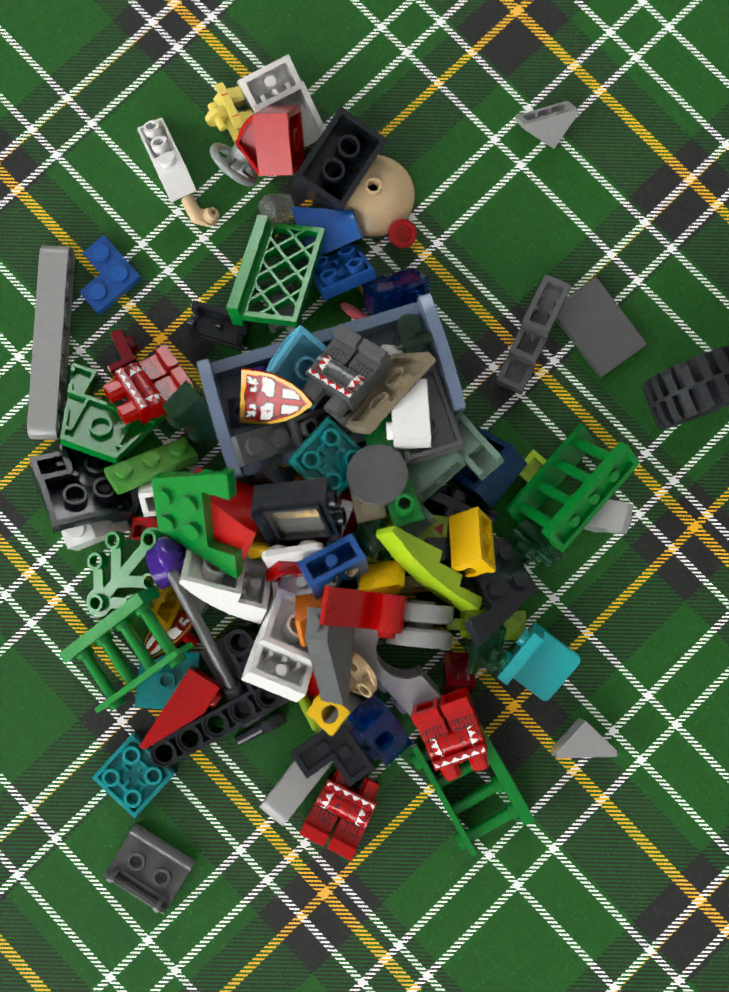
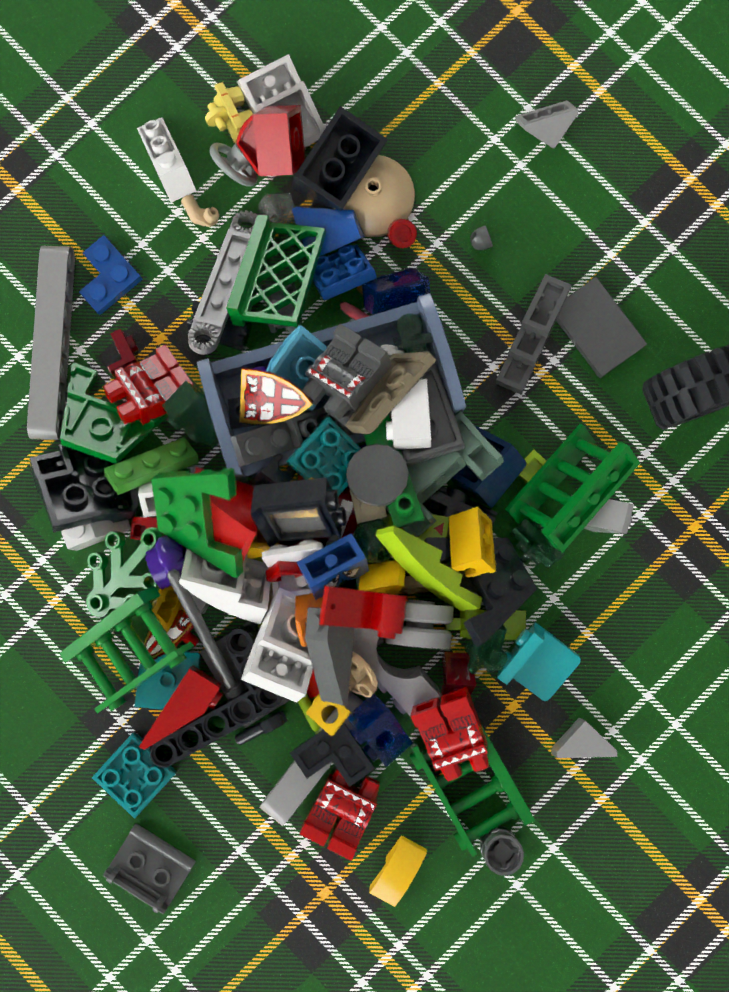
(212, 311): none -> light grey plate
(399, 871): none -> yellow slope
(481, 239): none -> dark grey hinge
(501, 851): none -> dark grey wheel

